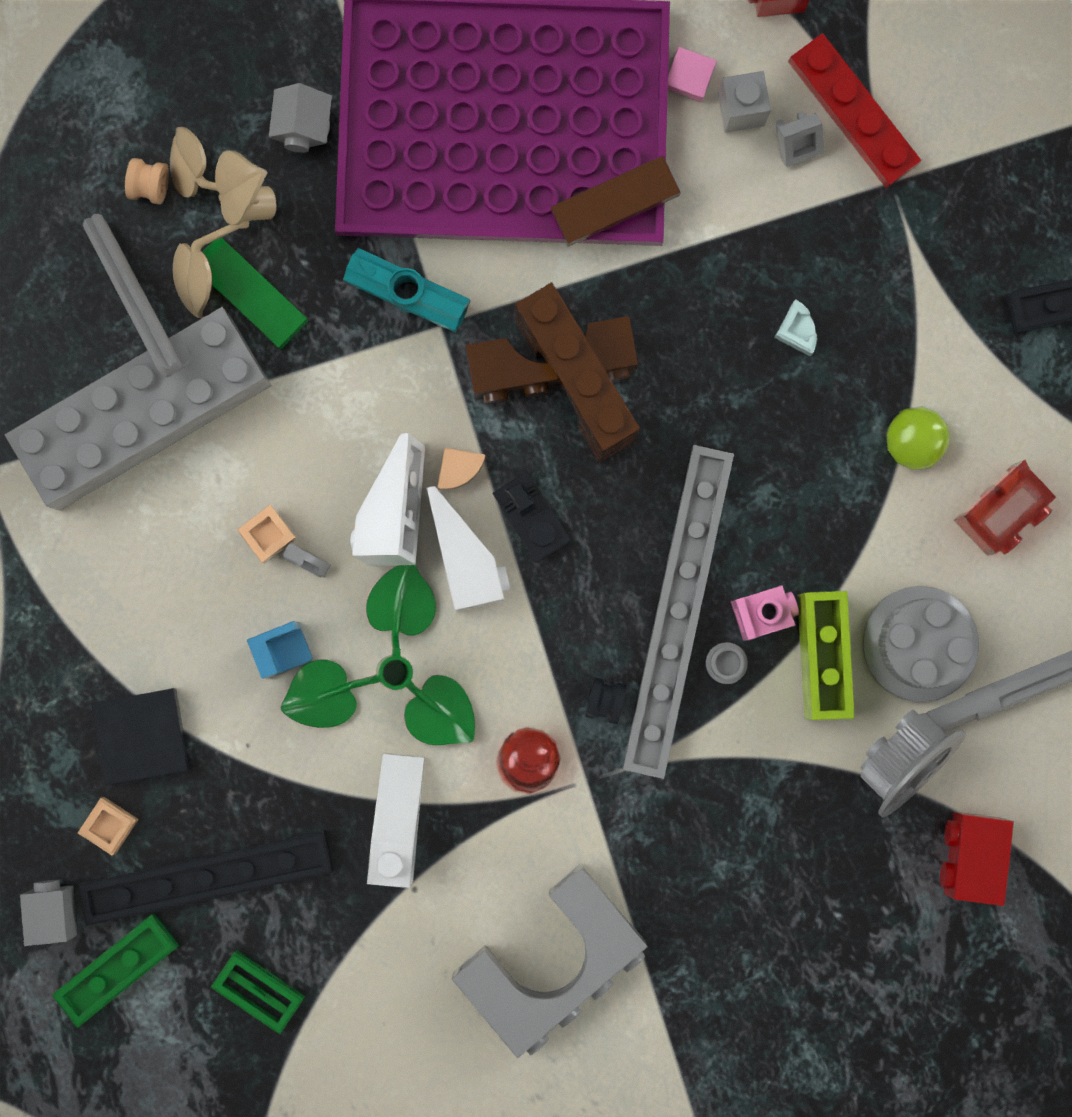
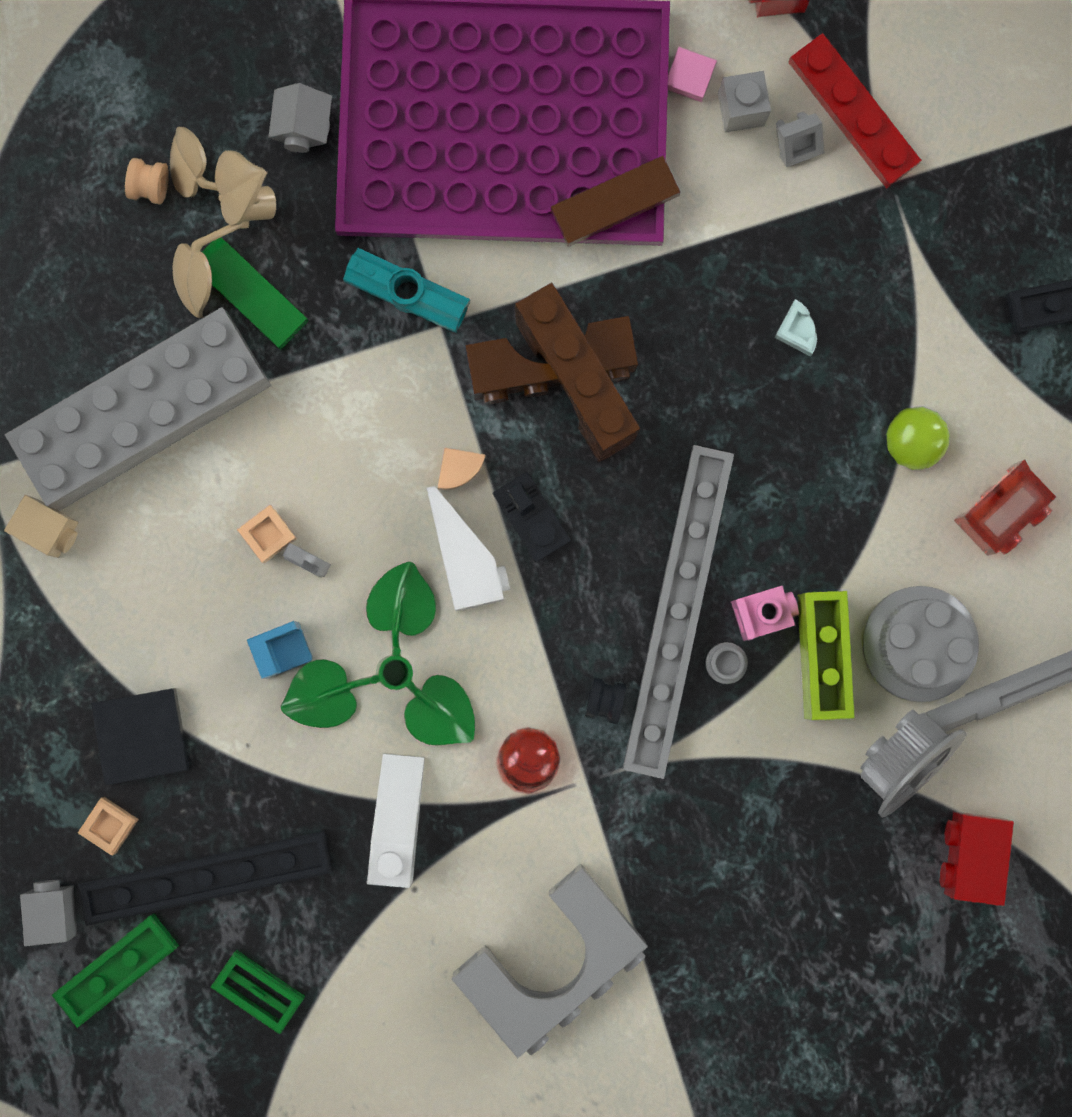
(42, 527): none -> tan brick
(132, 295): light grey axle -> none
(391, 512): white slope -> none

